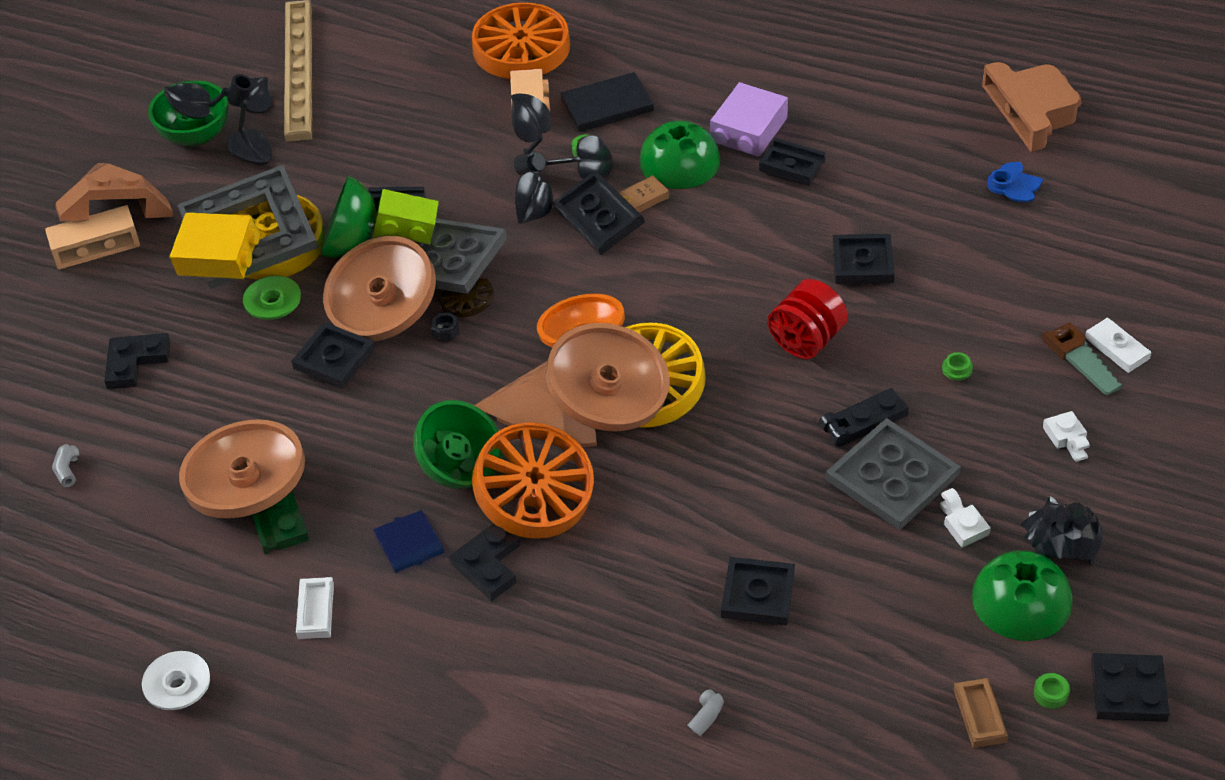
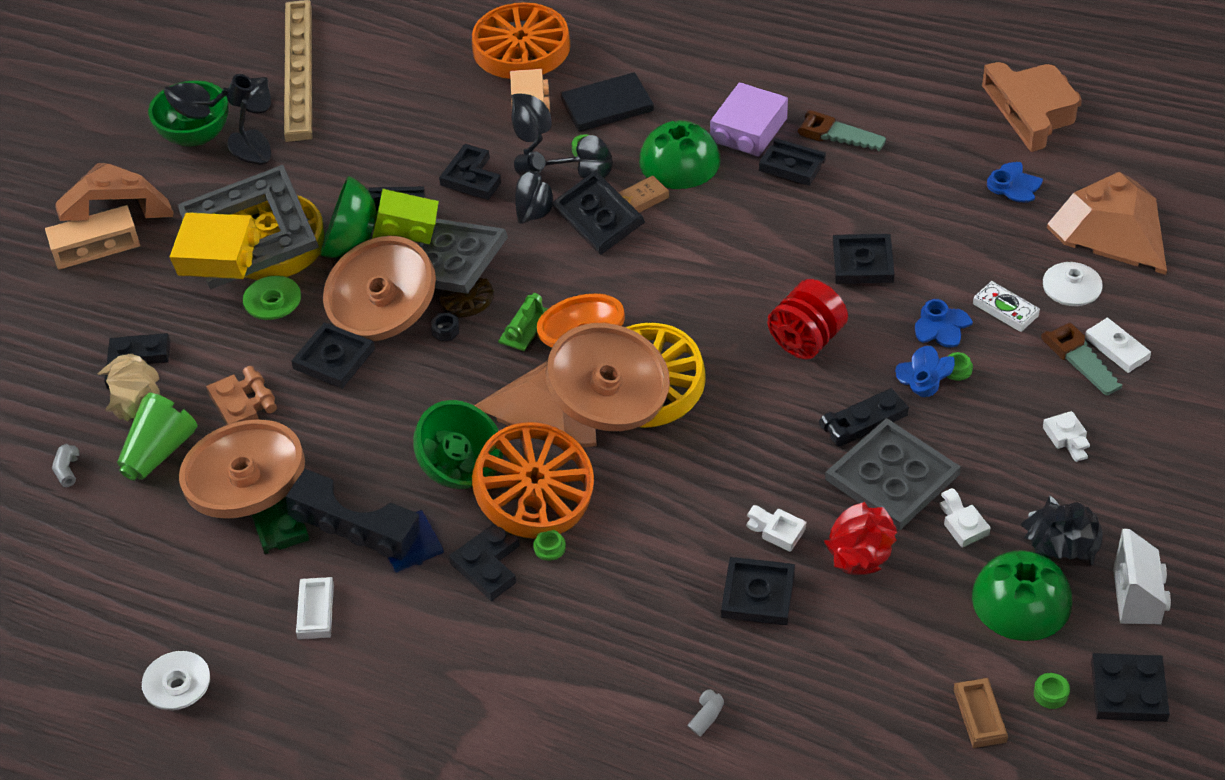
(129, 382): none -> tan hair
(153, 436): none -> bright green cone
(232, 400): none -> nougat plate
(384, 530): none -> black arch
(467, 174): none -> black plate
(524, 324): none -> bright green hinge
(549, 545): none -> bright green plate
(778, 529): none -> white plate
(834, 130): none -> piece
(861, 539): none -> red hair
(925, 371): none -> blue plate
(941, 323): none -> blue plate
(1006, 306): none -> white tile
(1072, 284): none -> white dish
(1114, 220): none -> nougat wedge
(1140, 581): none -> white slope

